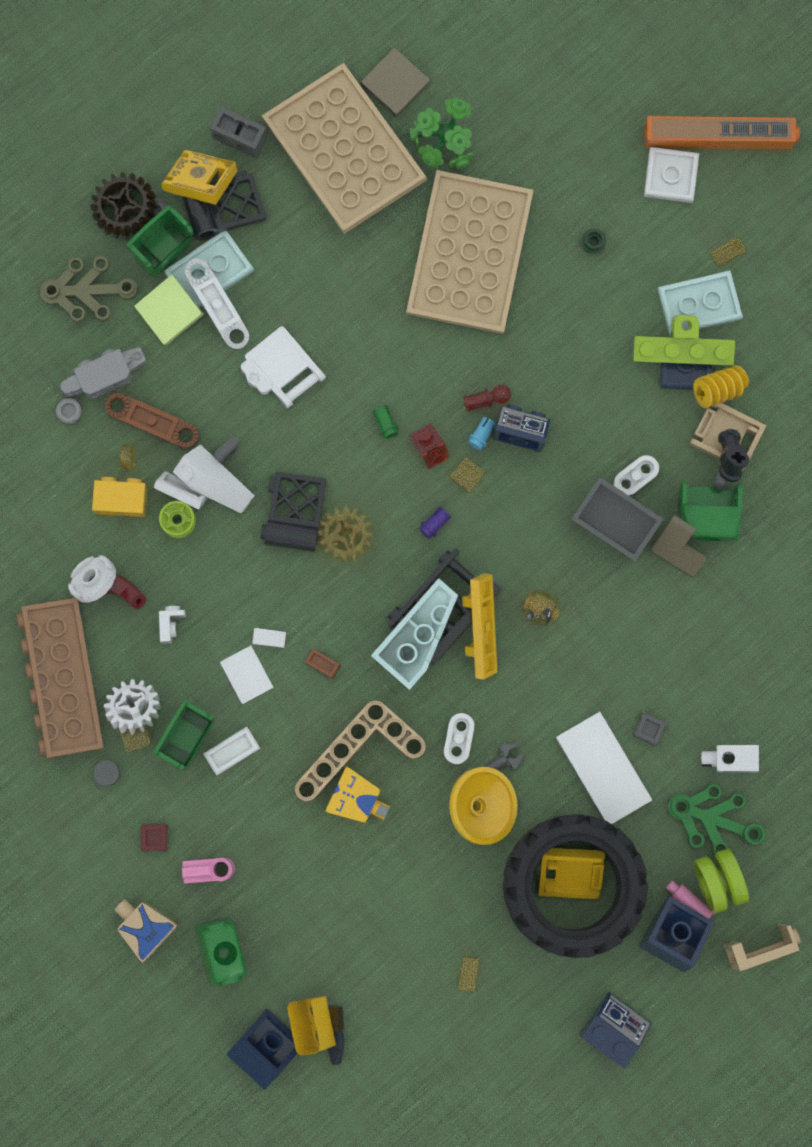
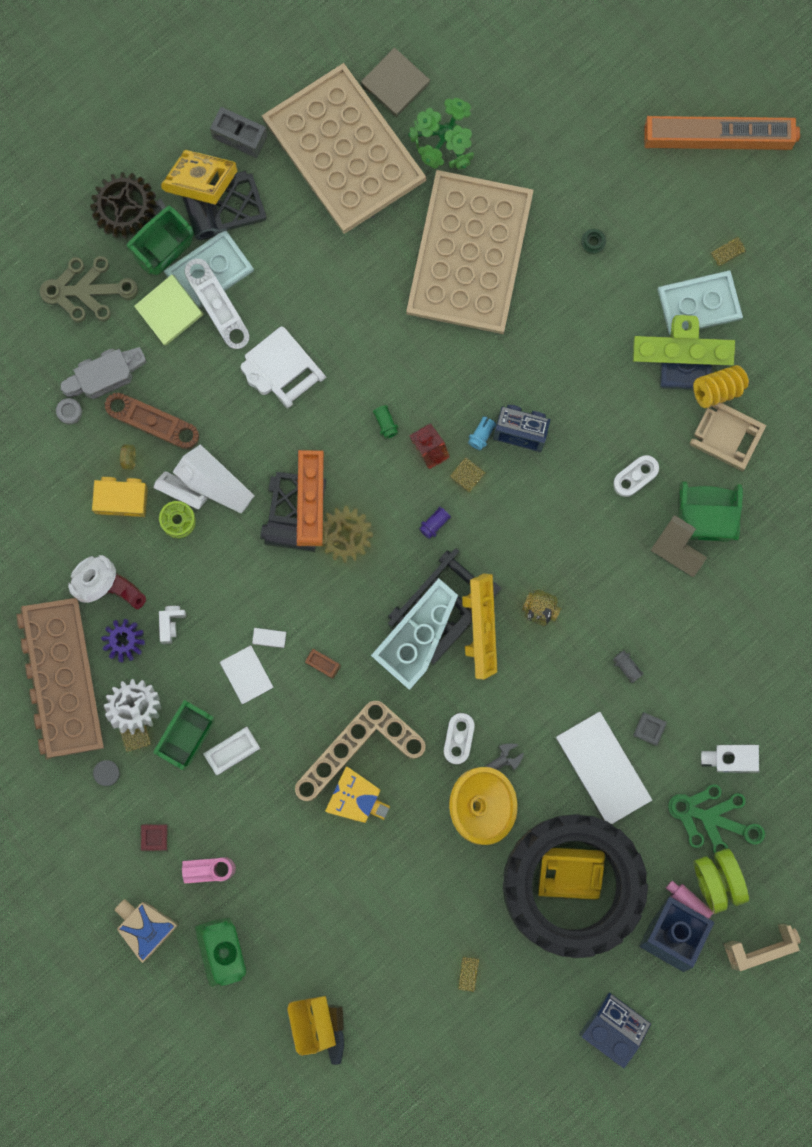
(114, 642): none -> dark purple gear
(227, 450): dark grey tile -> none
(264, 1049): dark blue slope -> none
(310, 498): none -> orange tile
(500, 394): clear red pin -> none
(617, 518): dark grey piece -> none
(627, 666): none -> dark grey pin
(671, 174): white tile -> none
(719, 482): dark grey tile -> none
(733, 456): black connector -> none

